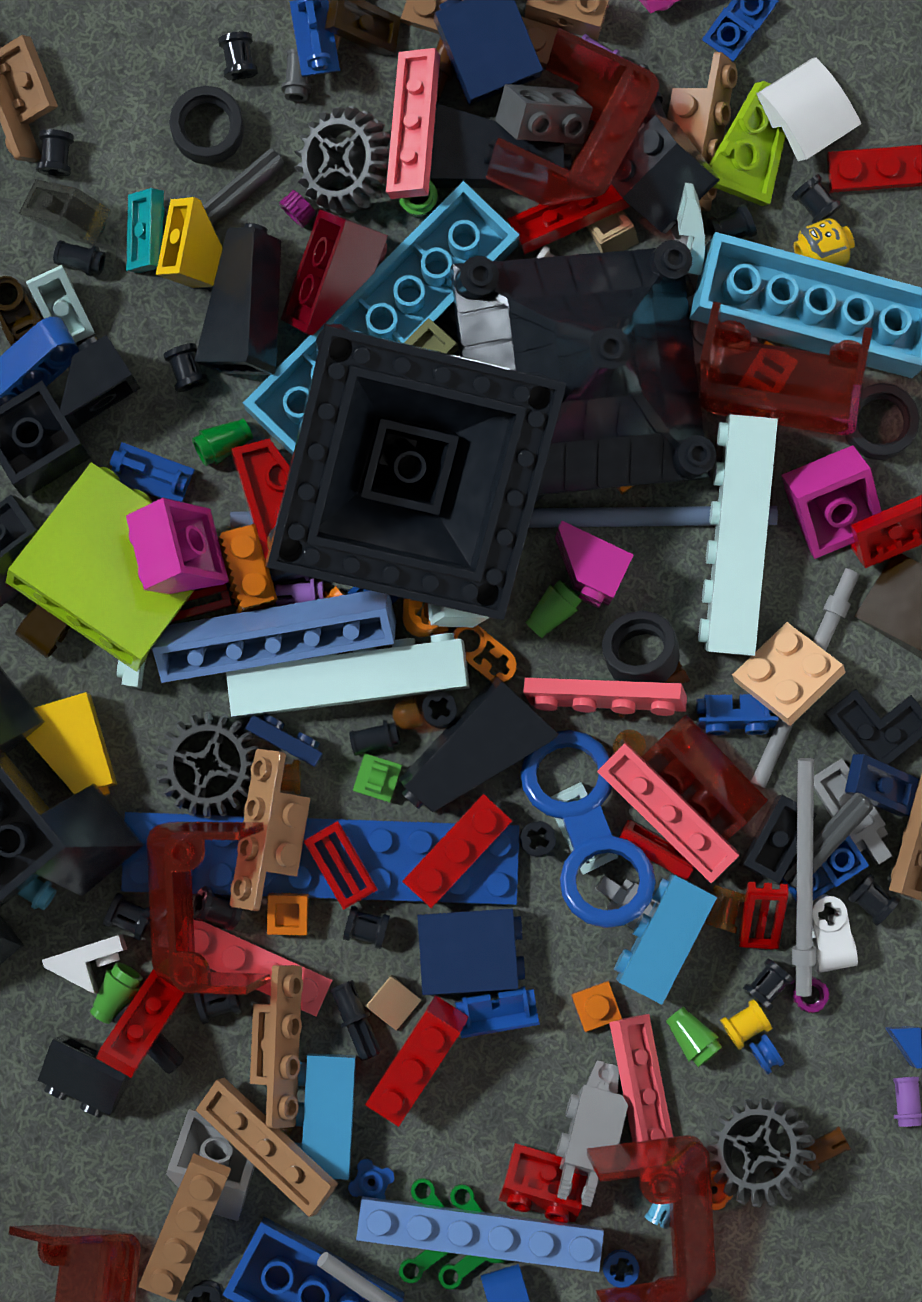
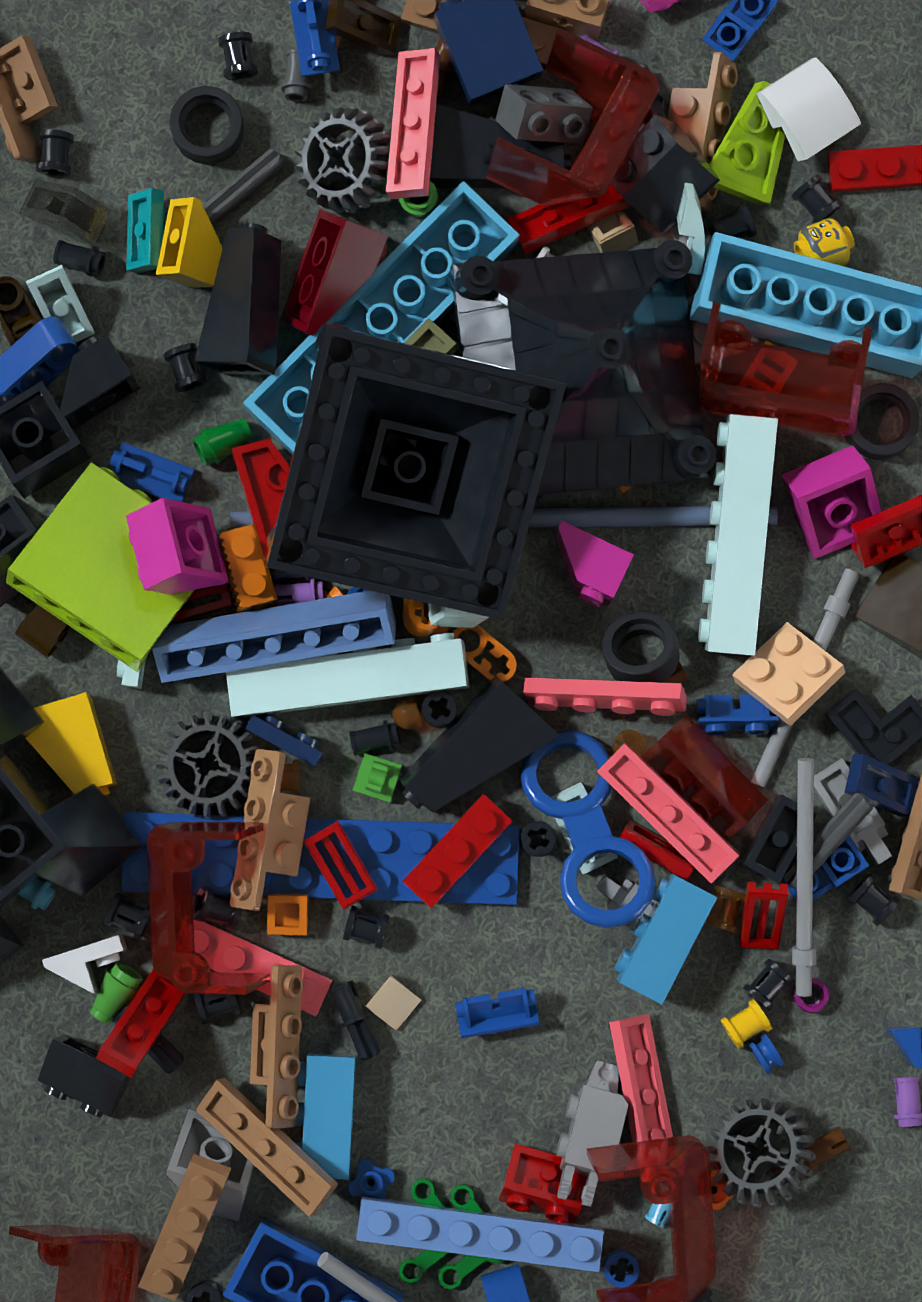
(297, 208): magenta axle -> none
(417, 1060): red brick -> none
(470, 951): dark blue brick -> none
(554, 608): bright green cone -> none
(596, 1006): orange plate -> none
(693, 1037): bright green cone -> none
(833, 939): white piece -> none

